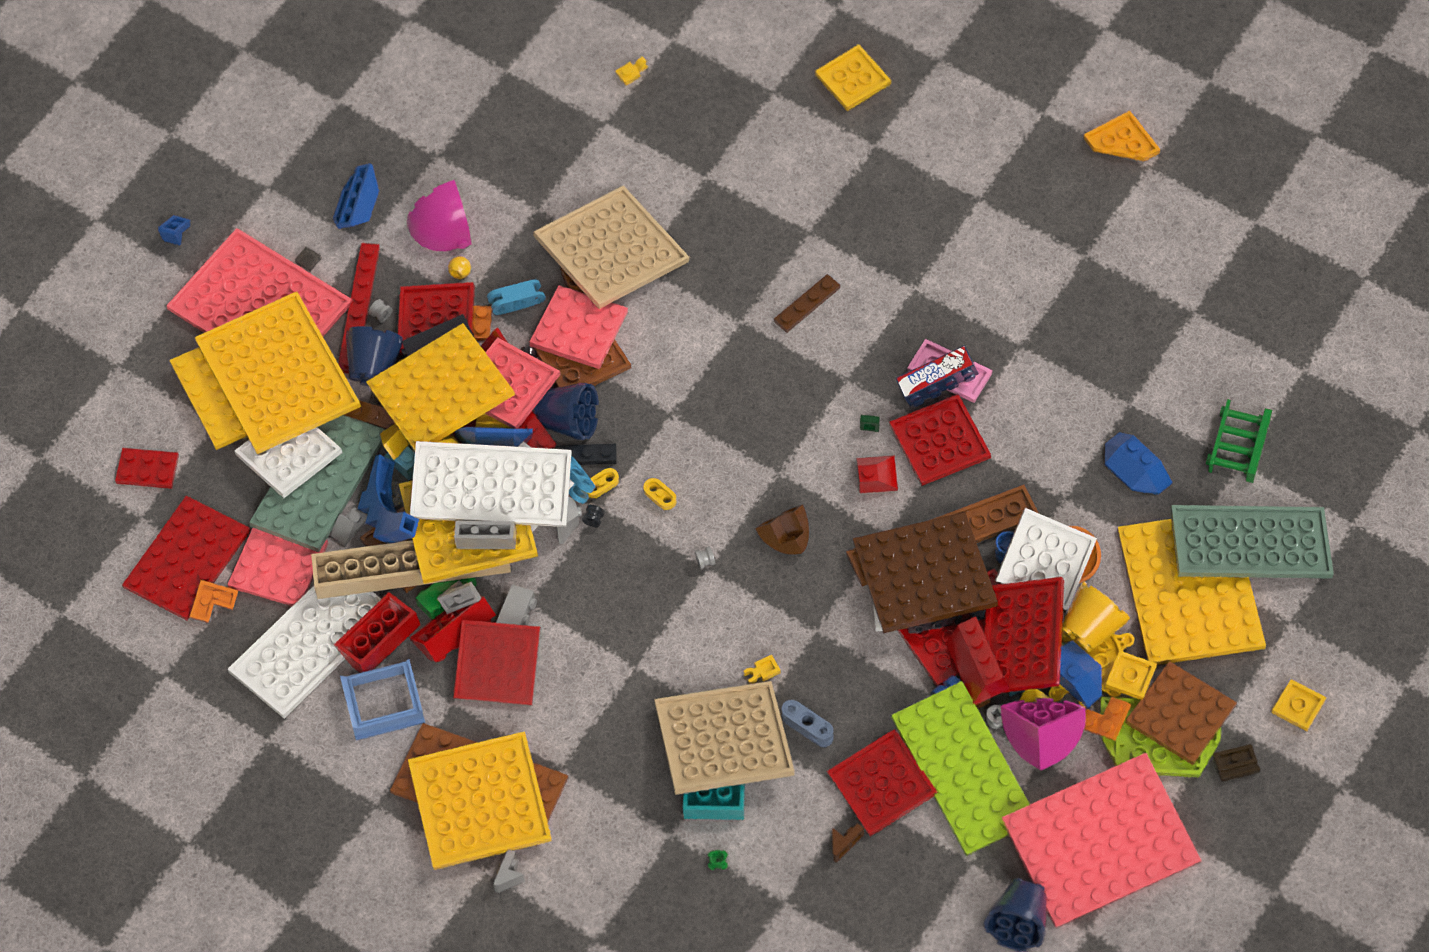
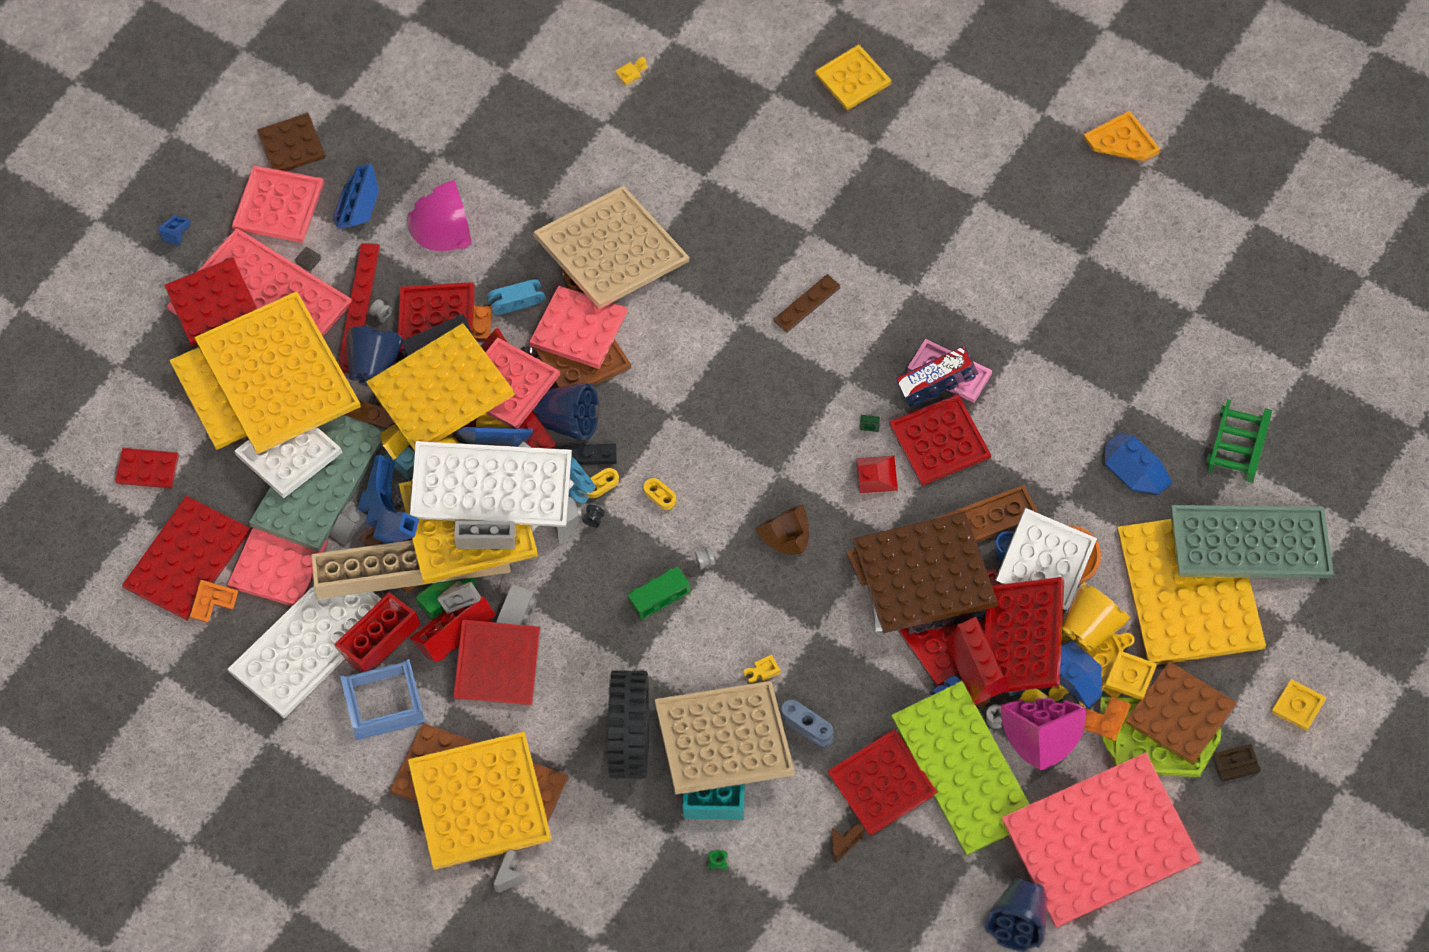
(210, 298): none -> red plate
(278, 204): none -> coral plate
(291, 143): none -> reddish brown plate
(459, 267): yellow piece -> none
(628, 724): none -> black tyre
(659, 593): none -> green brick

